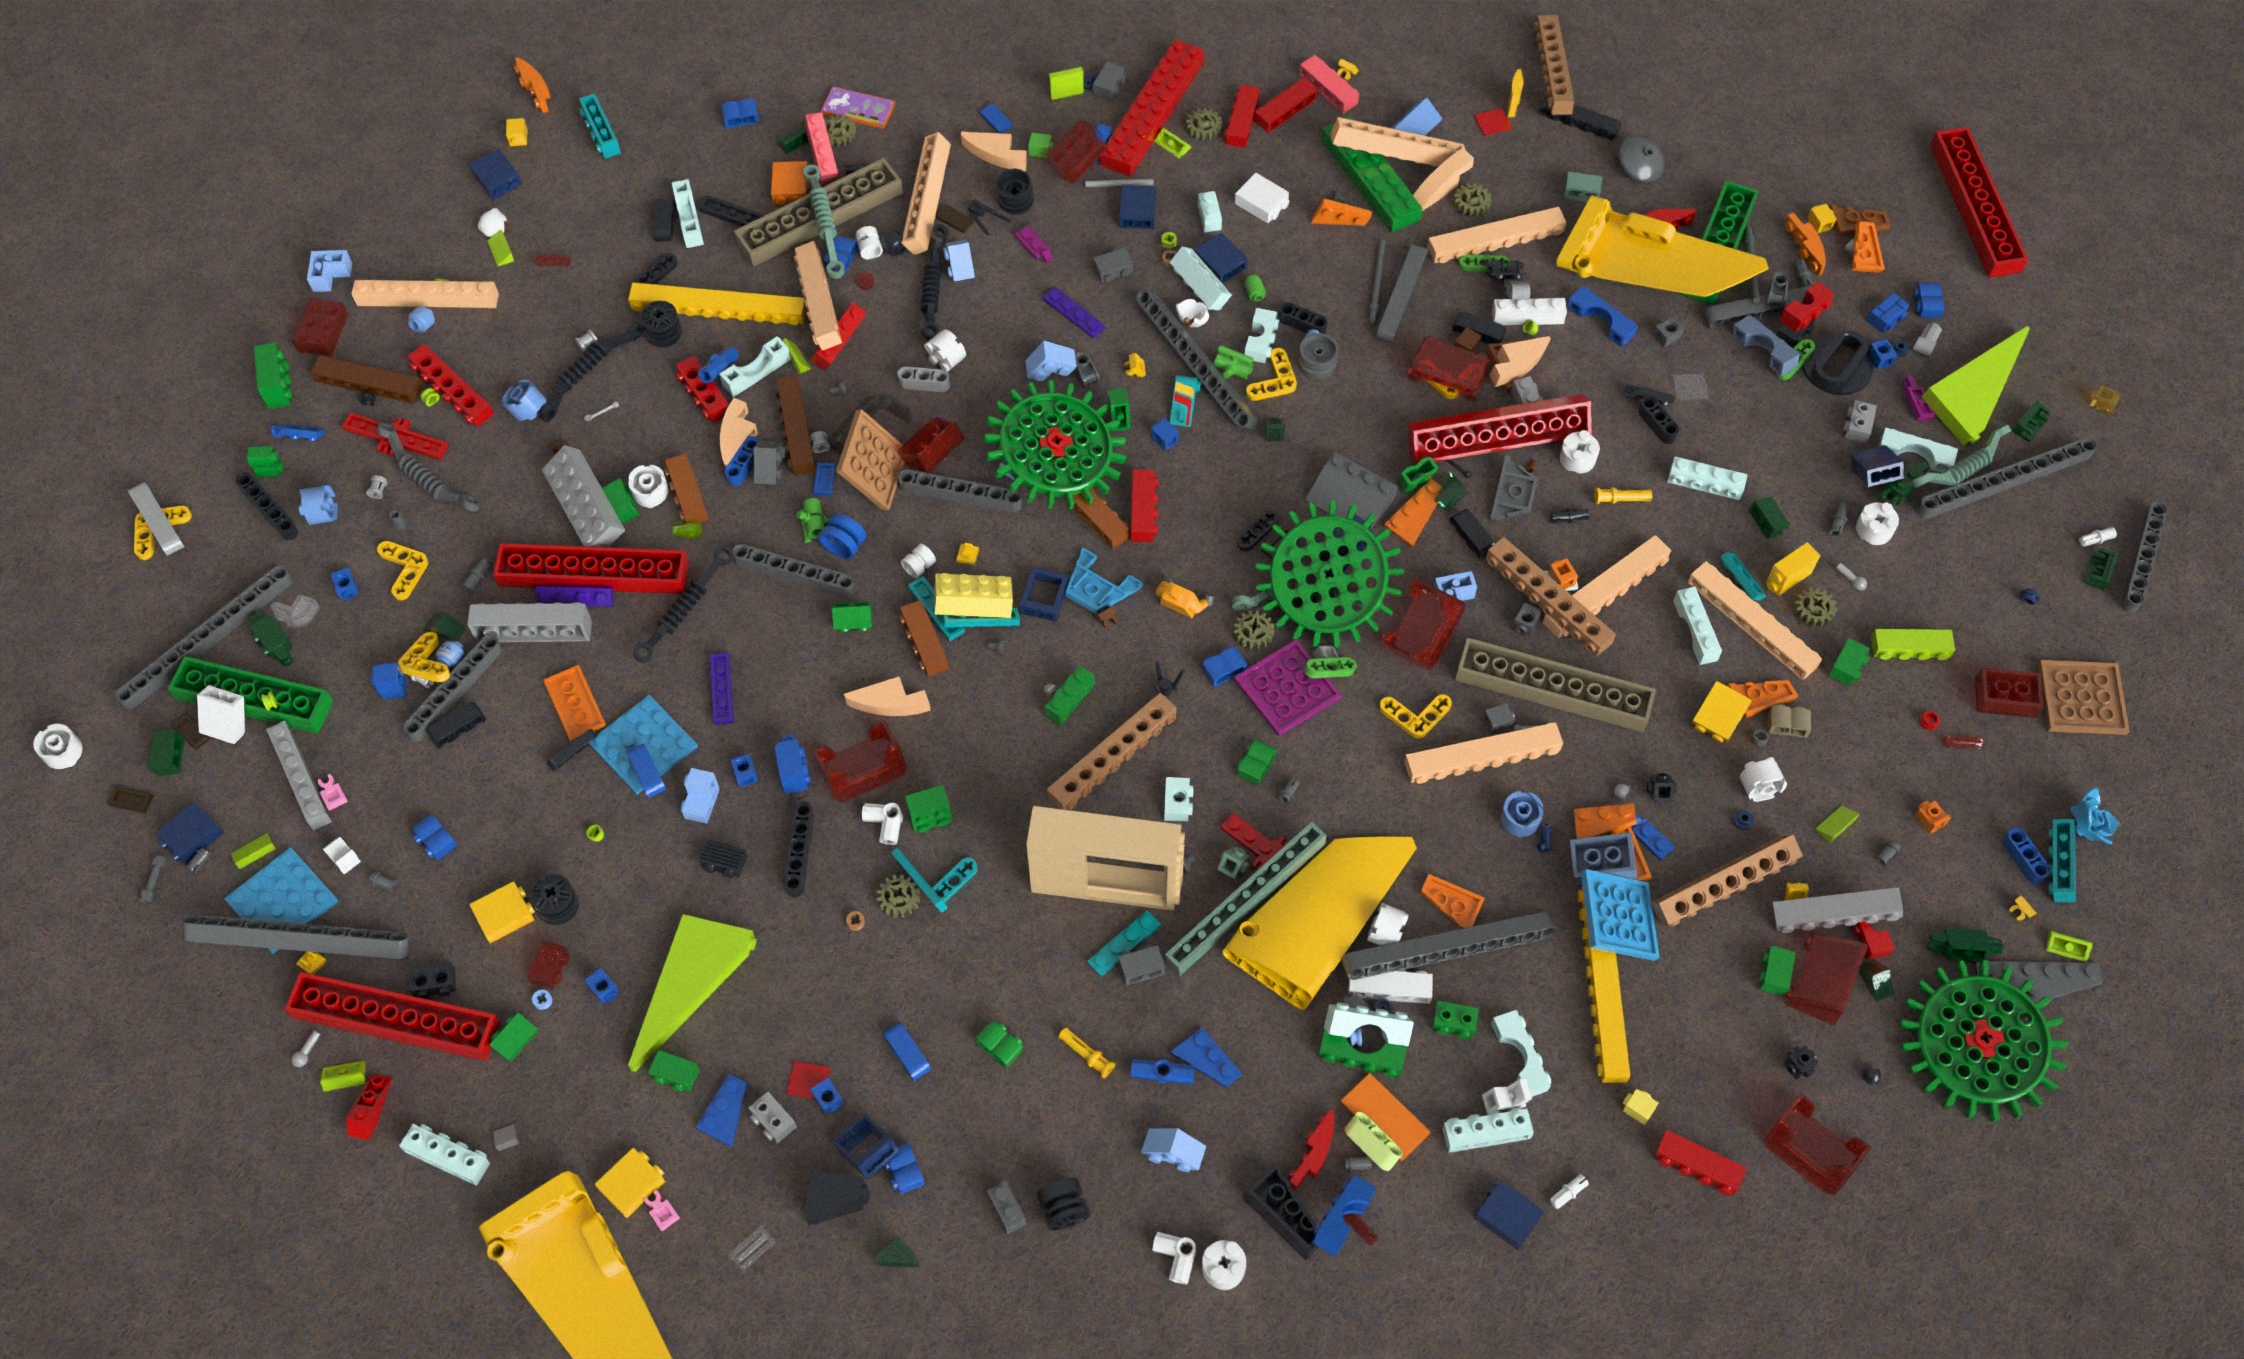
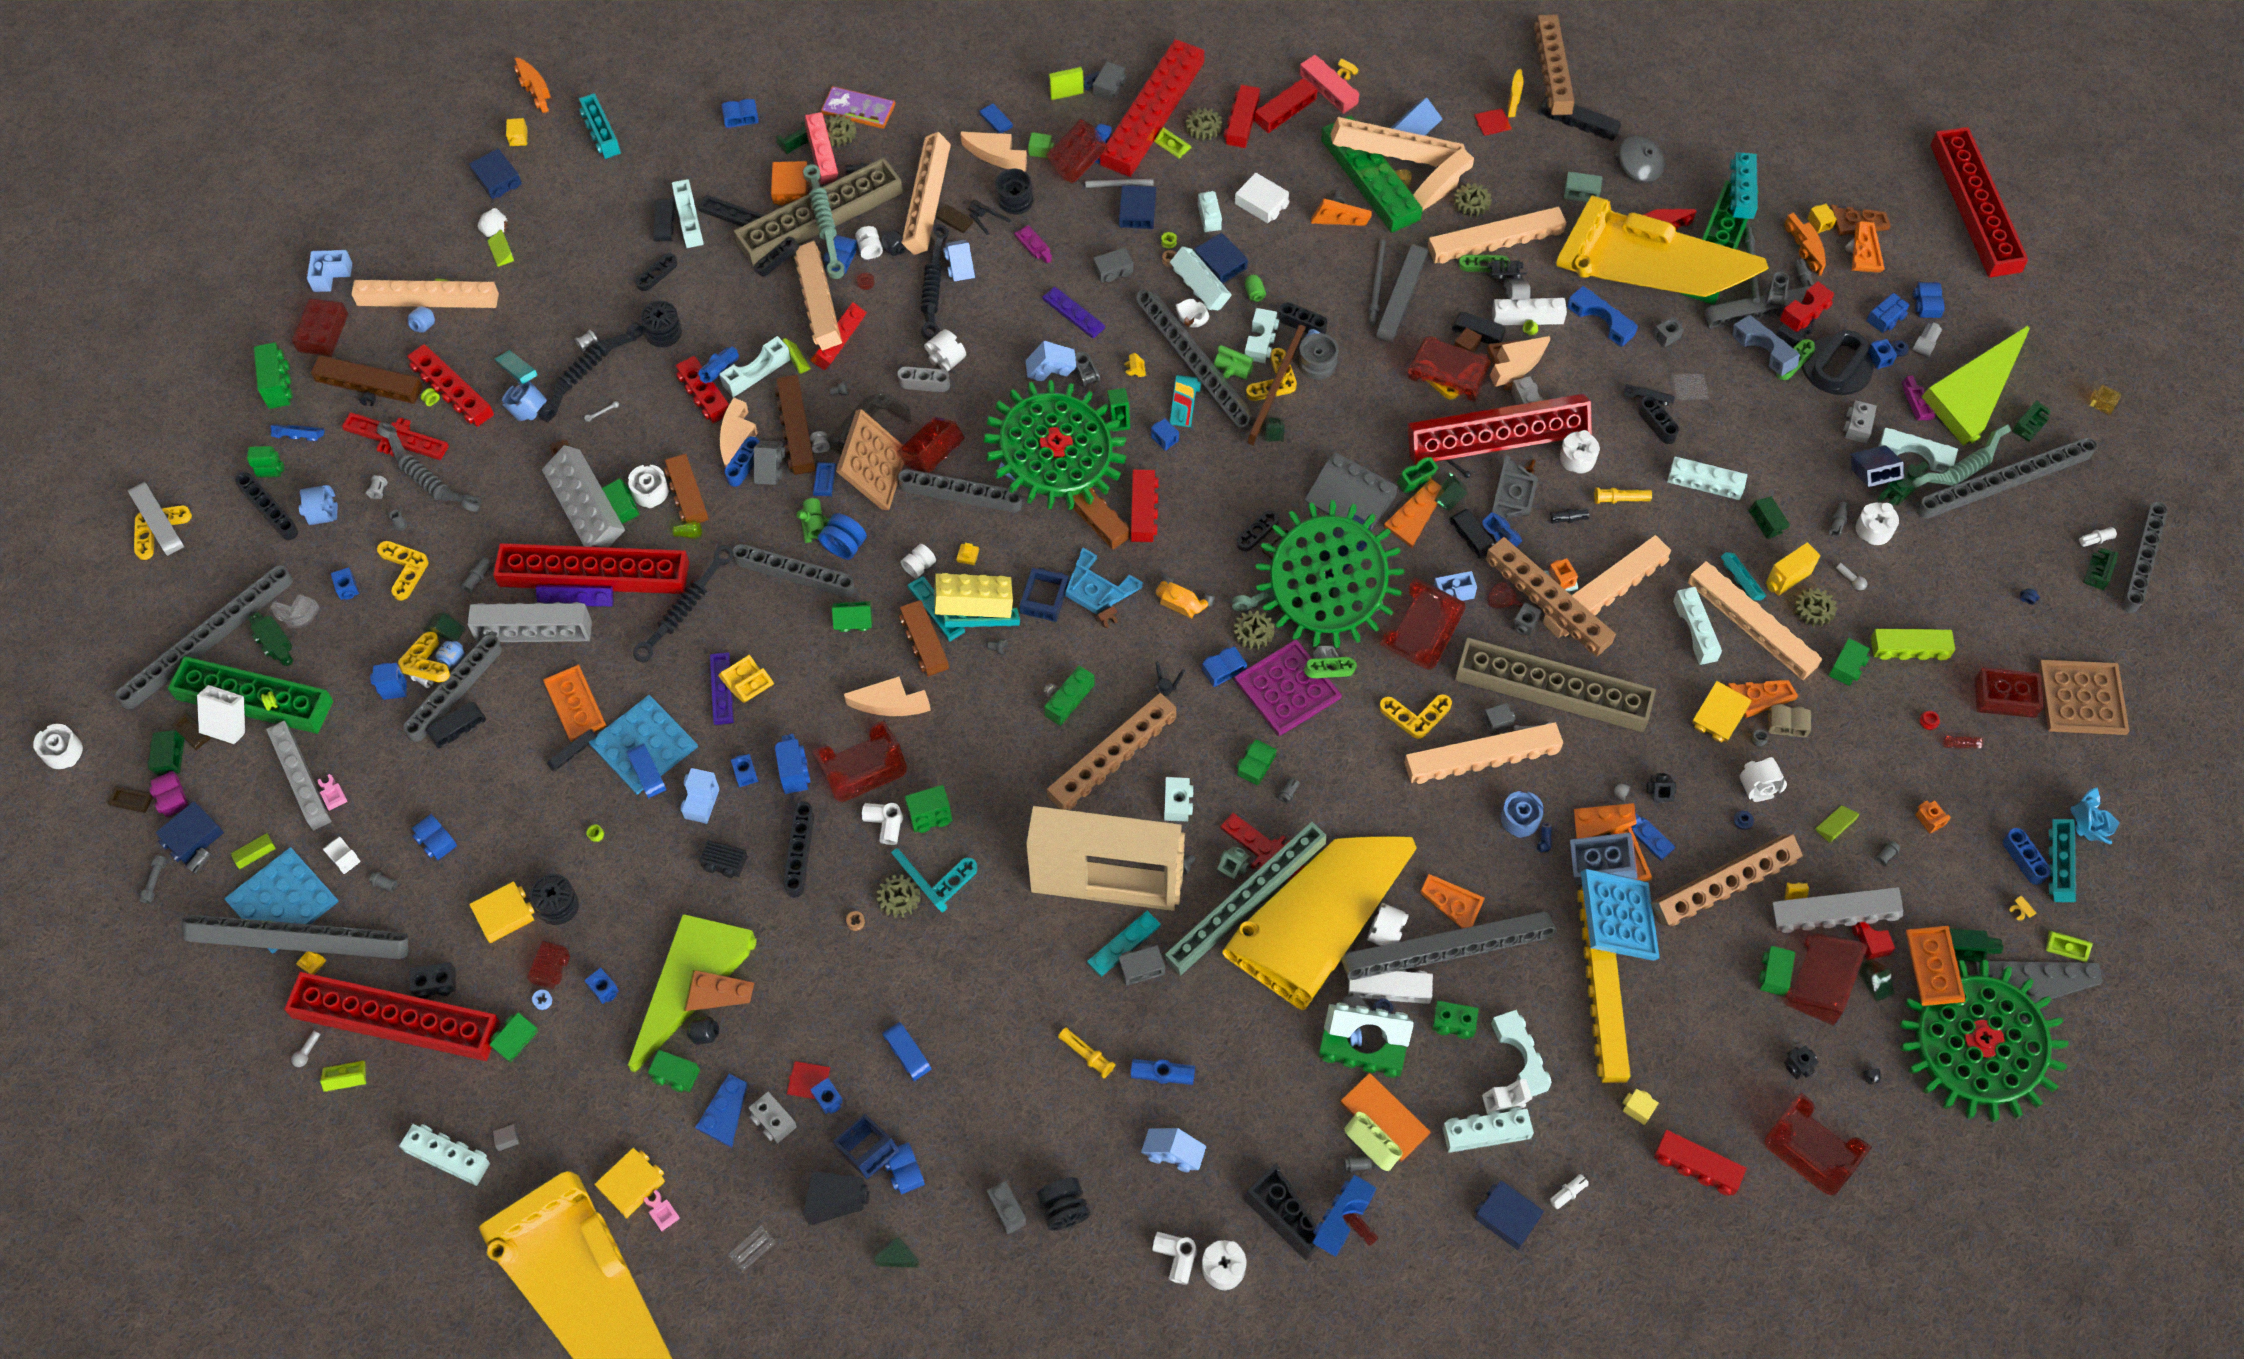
(169, 794): none -> magenta brick
(368, 1107): red slope -> none
(516, 366): none -> teal tile
(553, 260): clear red axle -> none
(703, 1030): none -> black head
(714, 991): none -> wing
(721, 303): yellow brick -> none
(745, 679): none -> yellow slope
(784, 250): none -> black beam
(999, 1043): green brick -> none
(1207, 1058): blue wing -> none
(1276, 385): none -> reddish brown tile
(1318, 1144): red slope -> none
(1405, 175): none -> clear yellow wheel
(1500, 528): none -> blue brick
(1502, 596): none -> clear red piece
(1744, 185): none -> teal brick
(1935, 965): none -> orange tile

